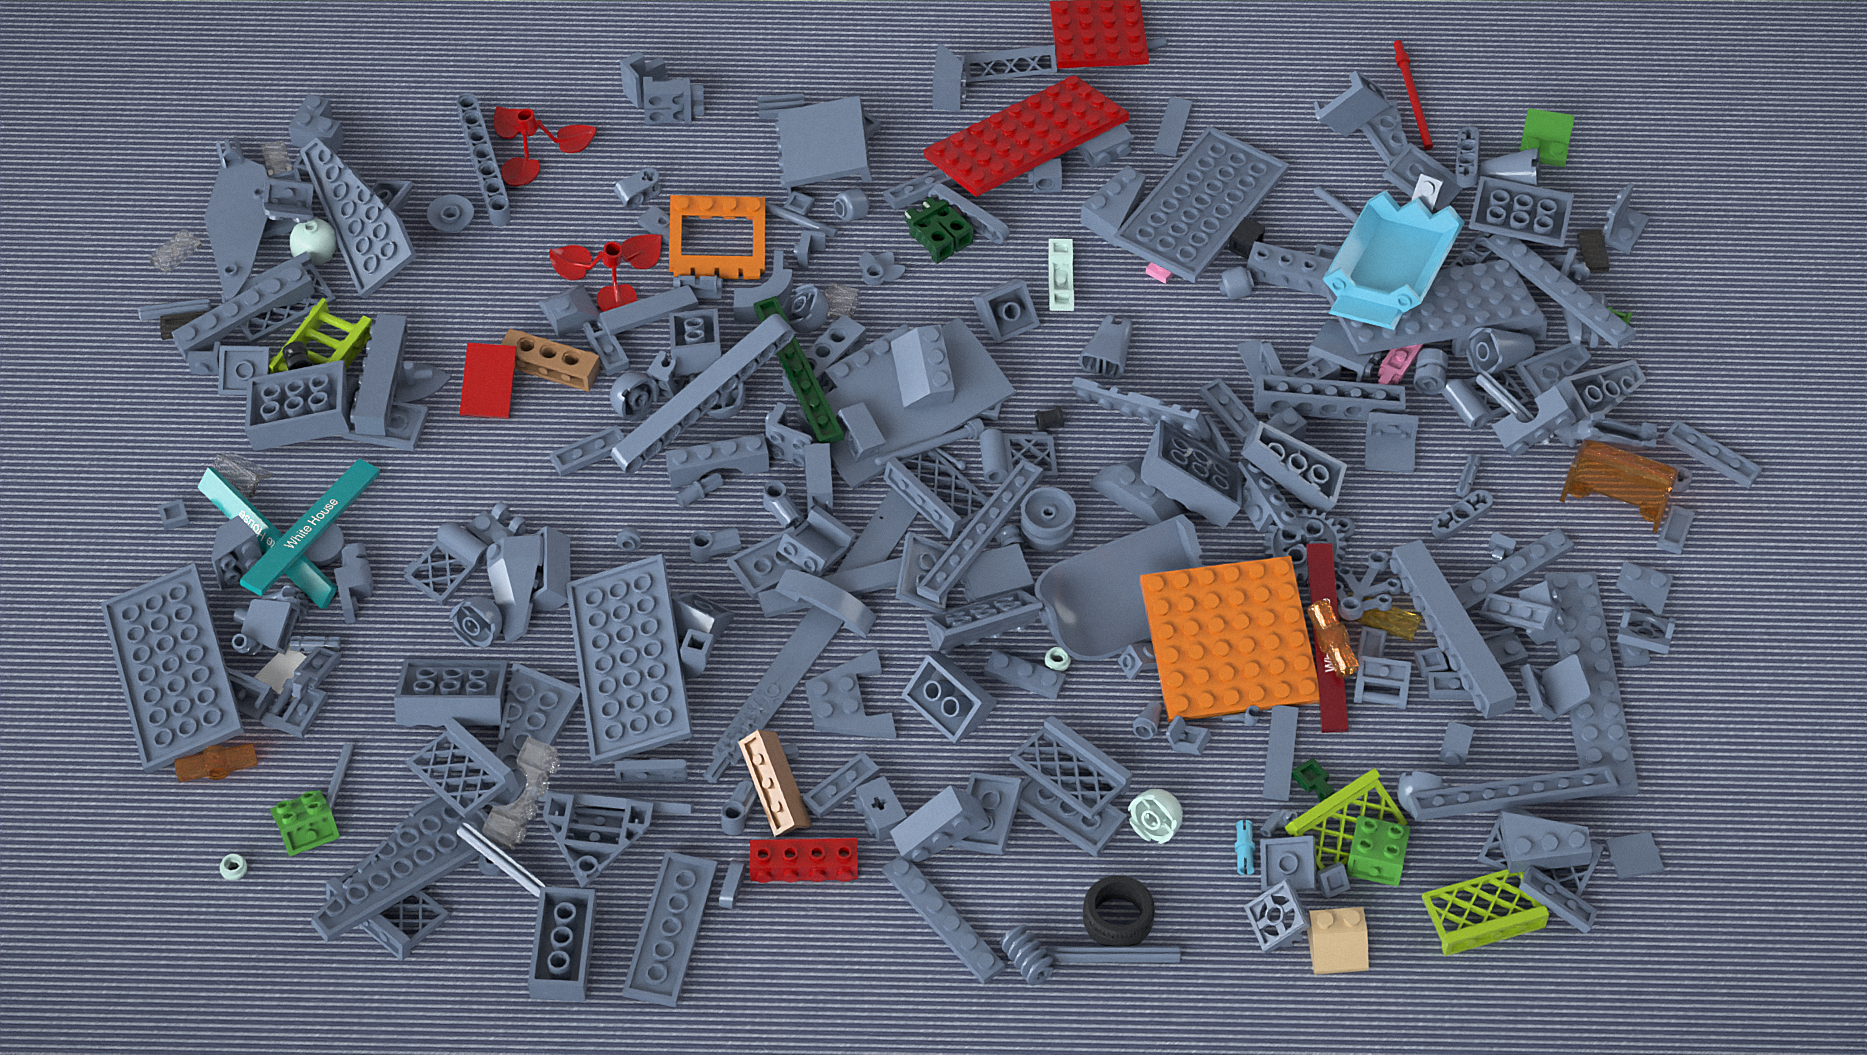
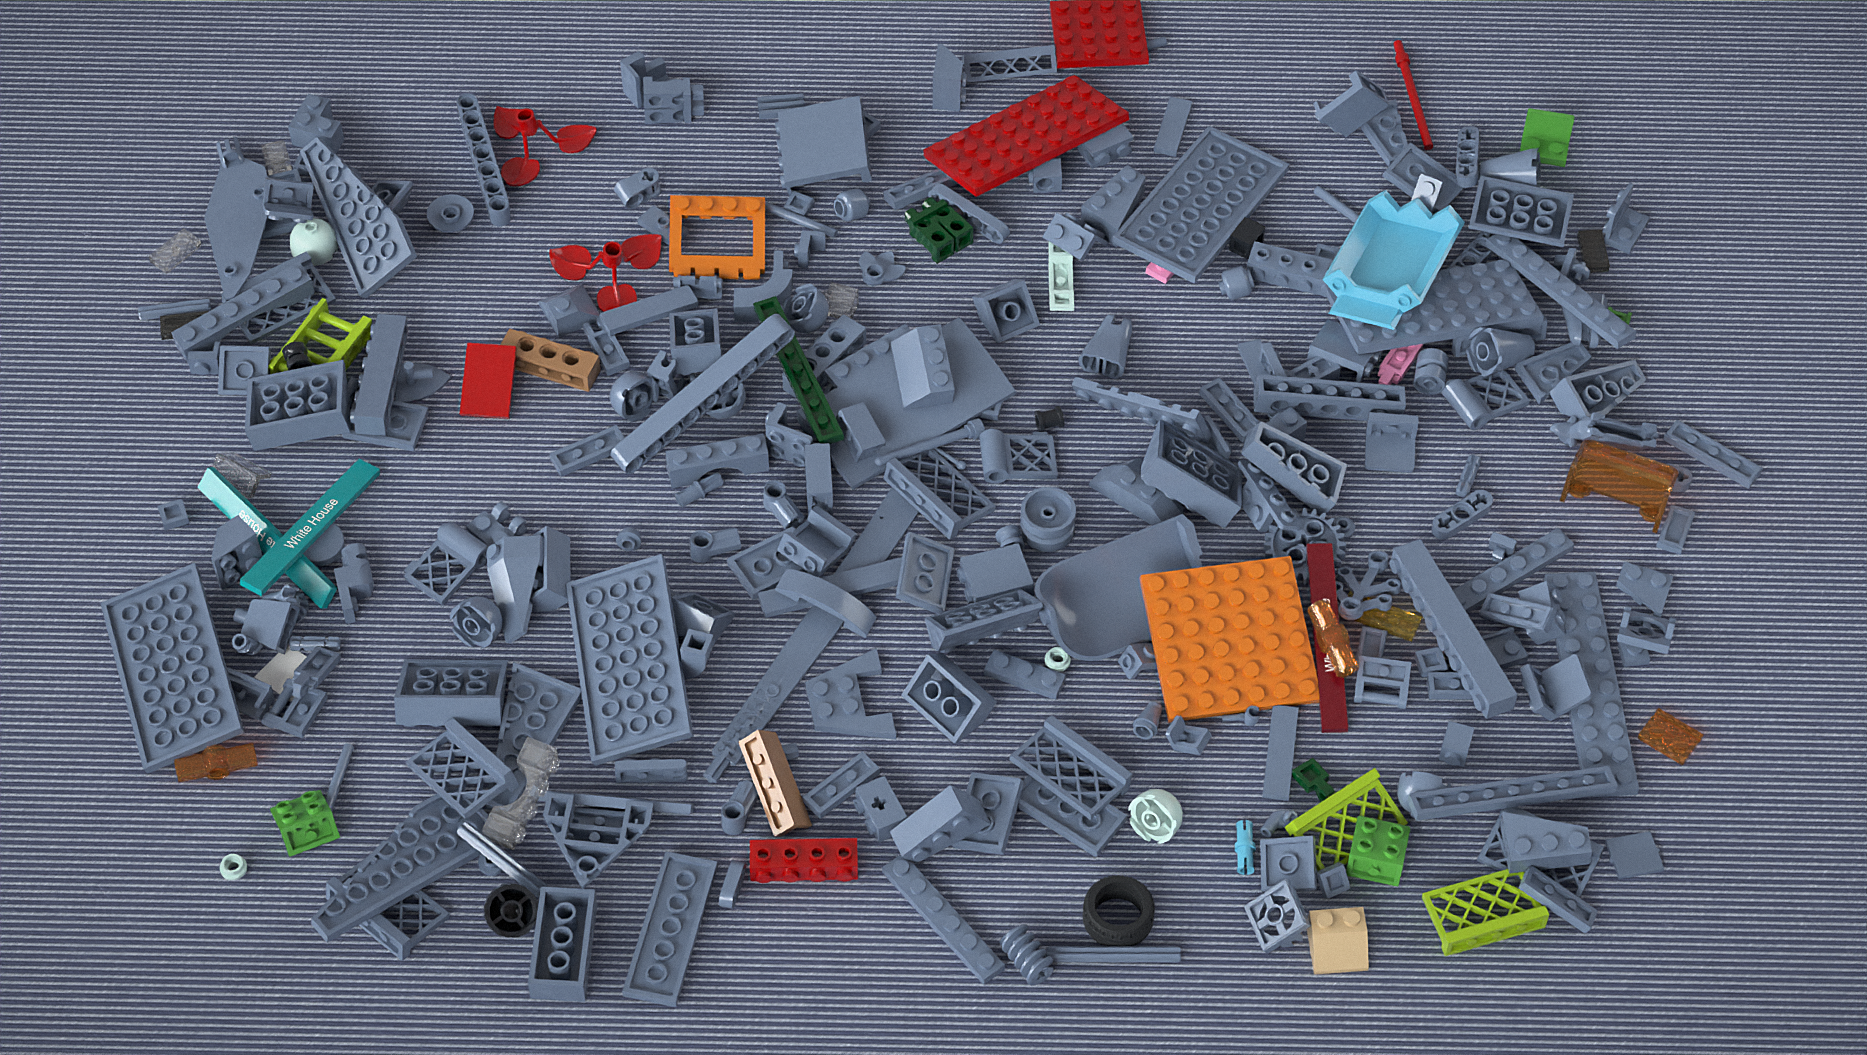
(511, 910): none -> black cylinder
(980, 531): sand blue plate -> none
(1073, 235): none -> sand blue bracket
(1507, 400): sand blue axle -> none
(1552, 415): sand blue arch -> none
(1670, 736): none -> clear orange plate

